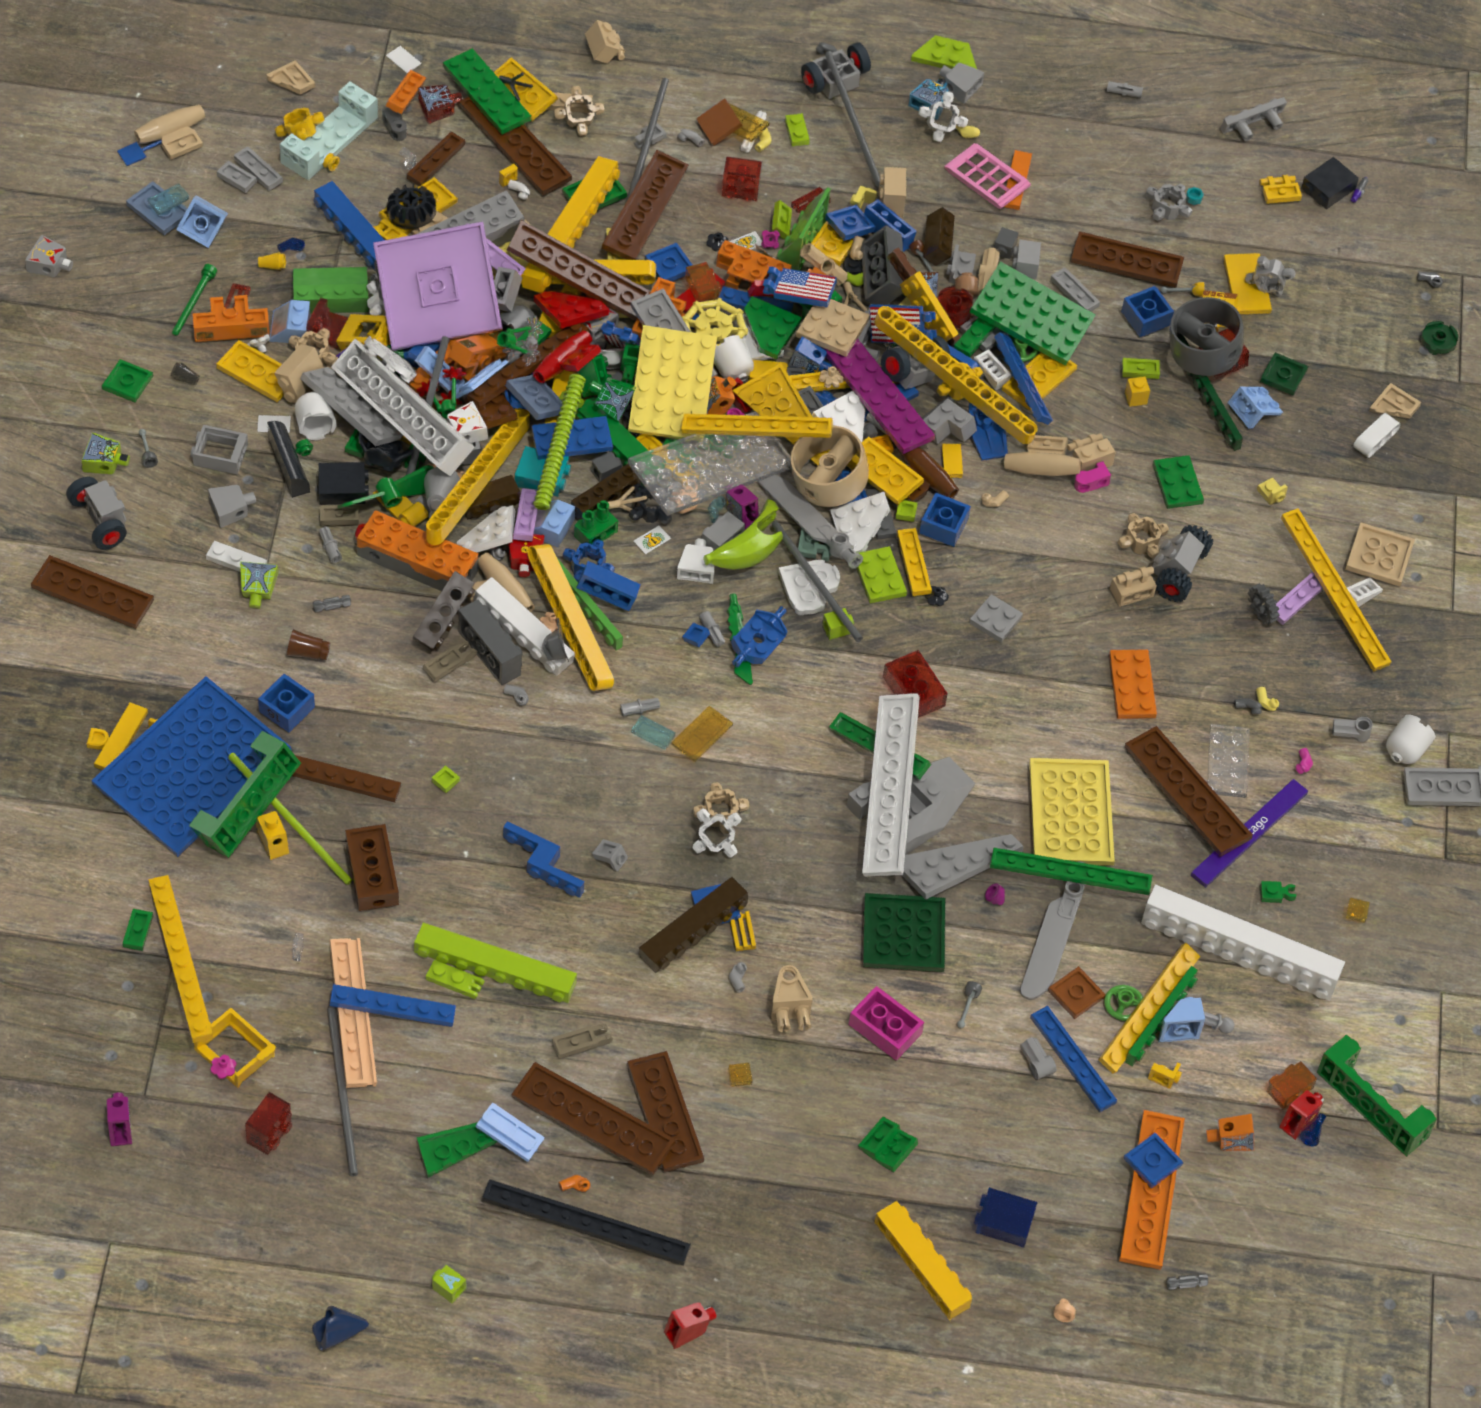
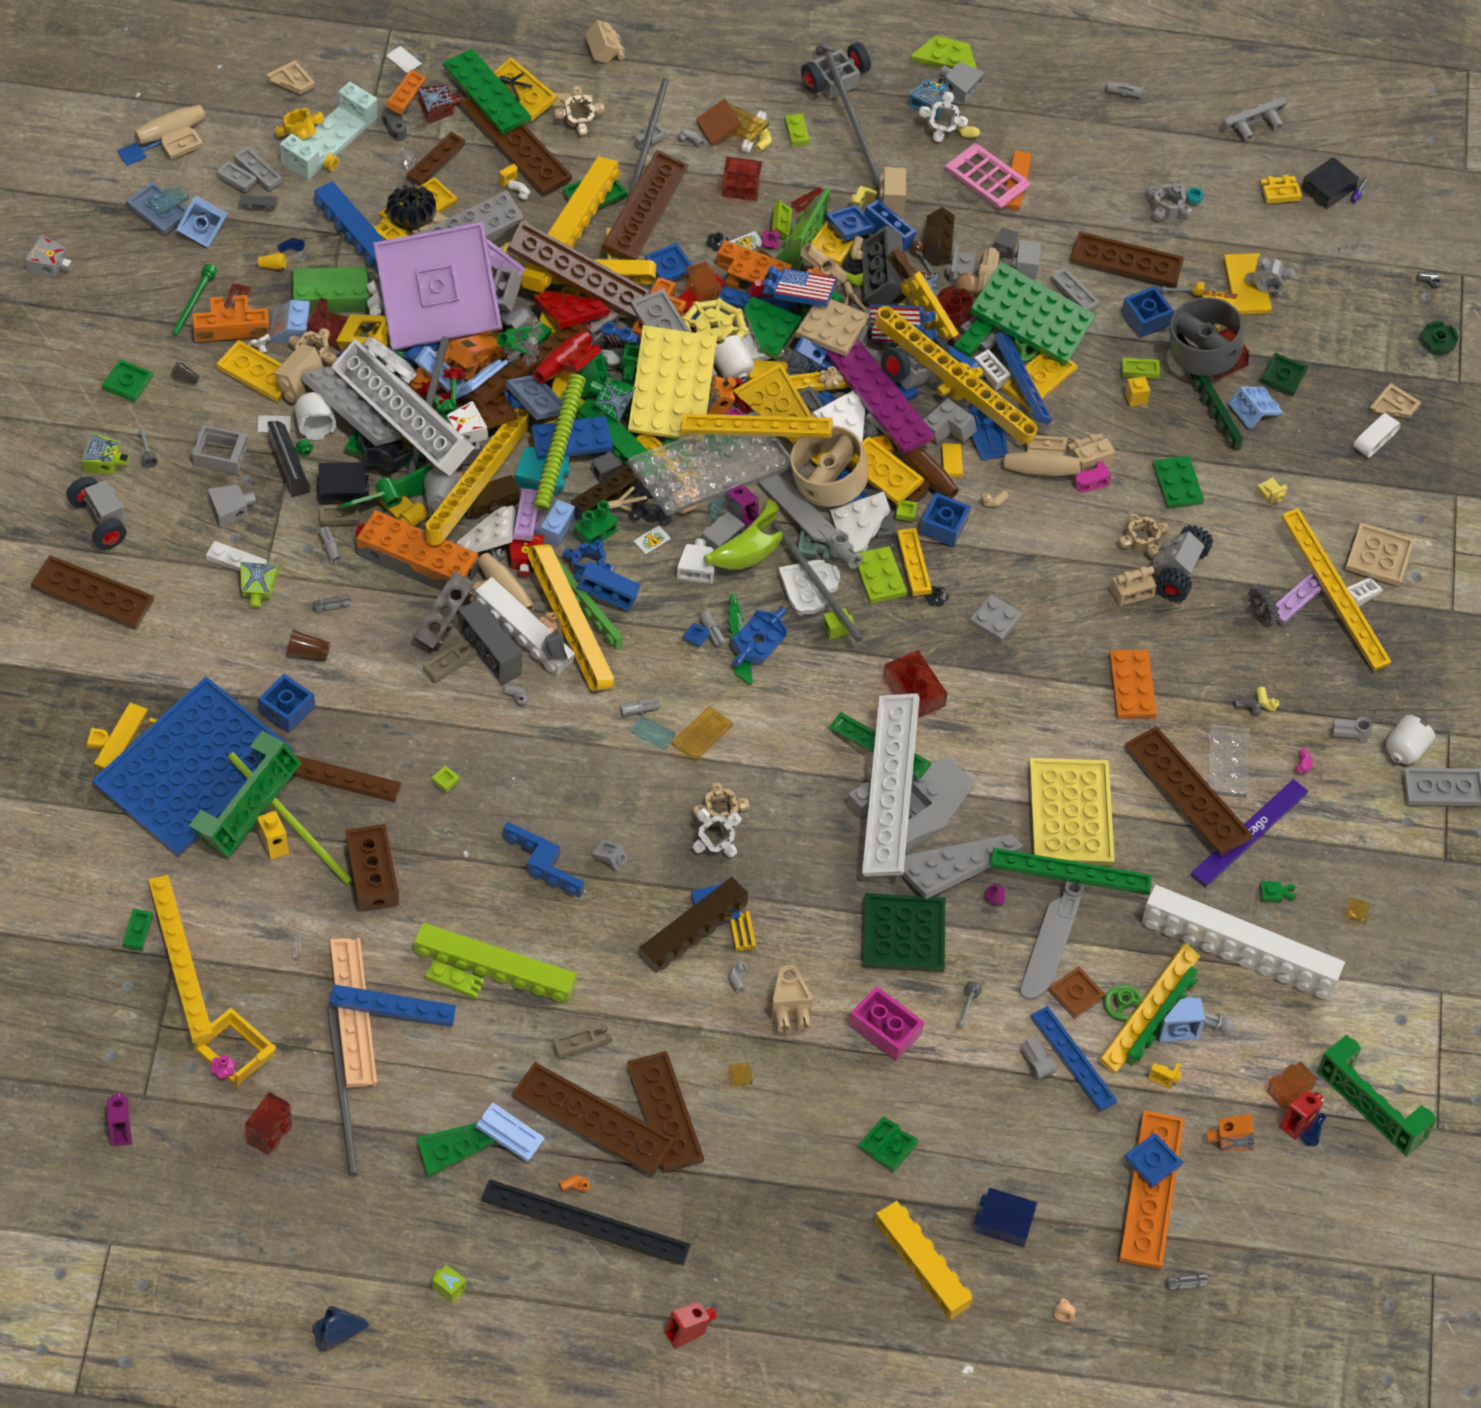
(266, 201): none -> dark grey plate

